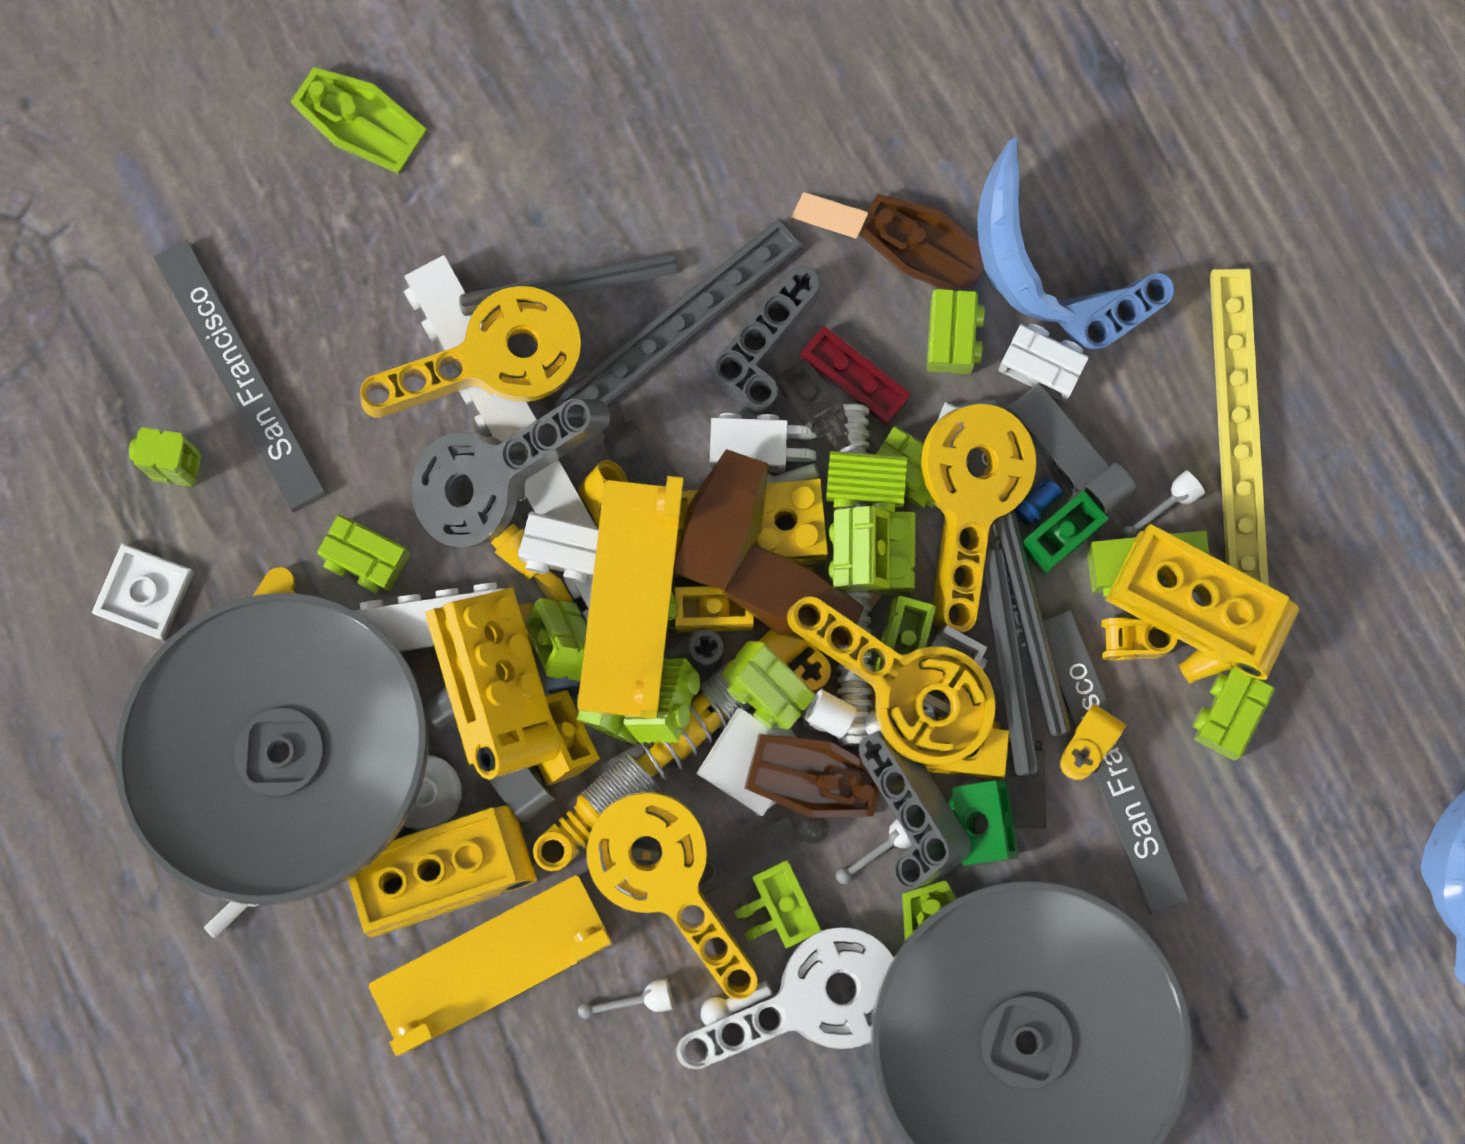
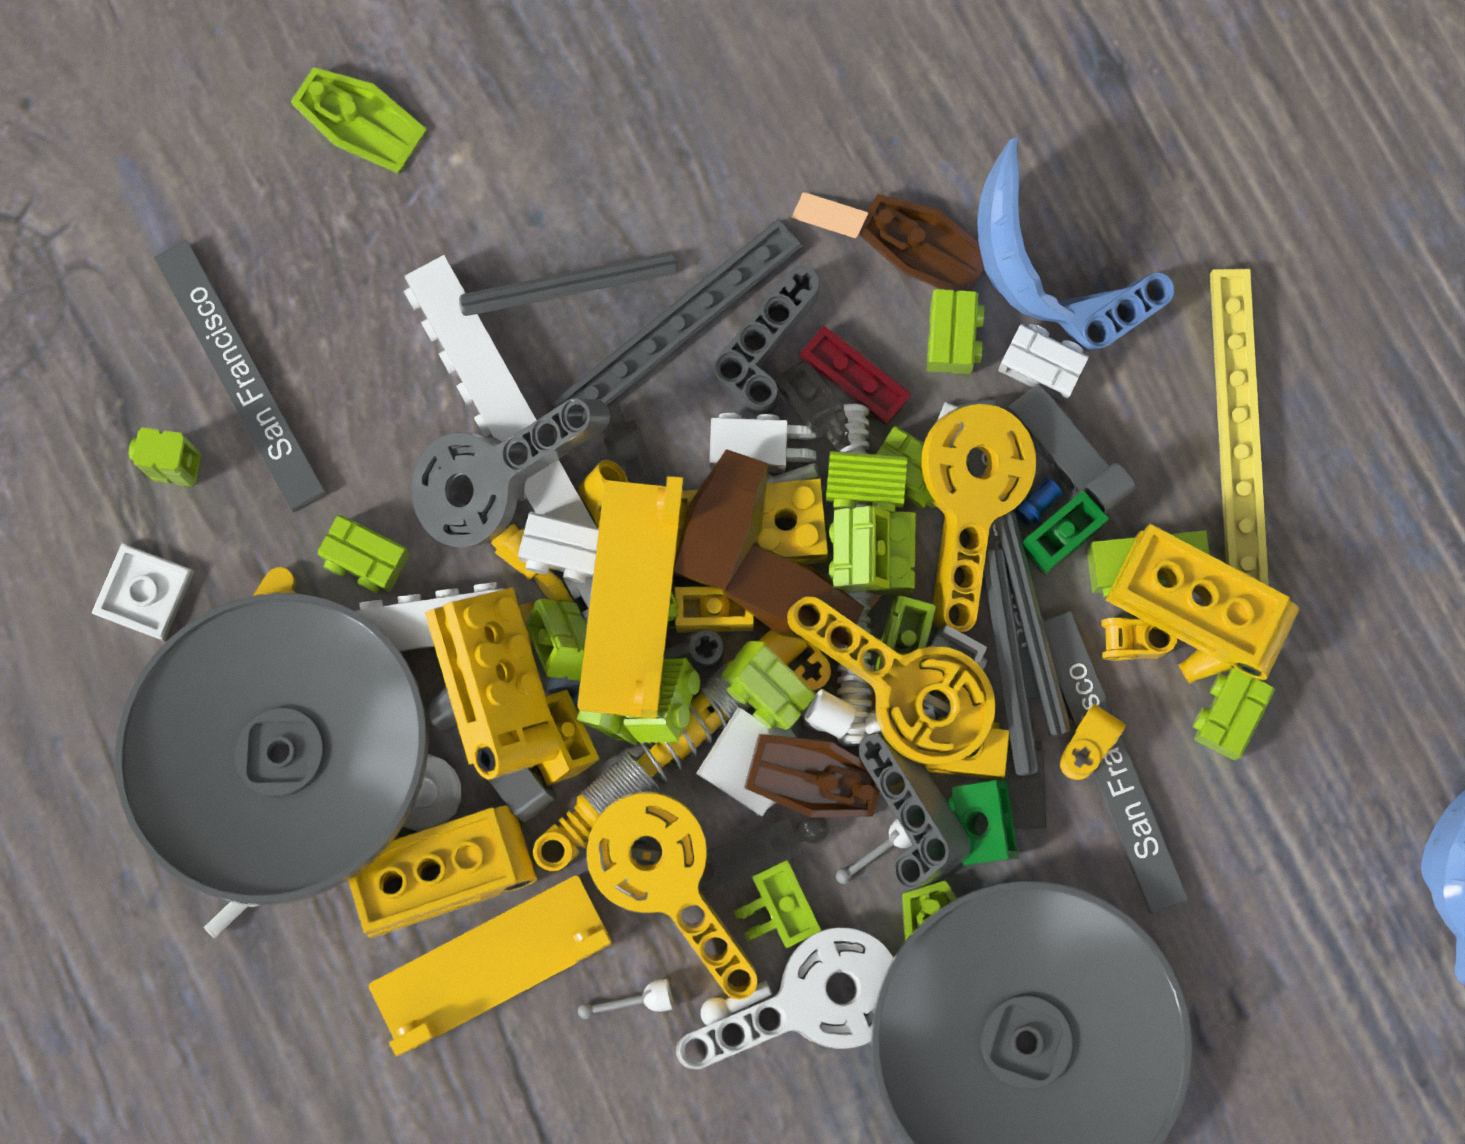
(486, 355): yellow beam -> none
(1184, 490): hinge -> none

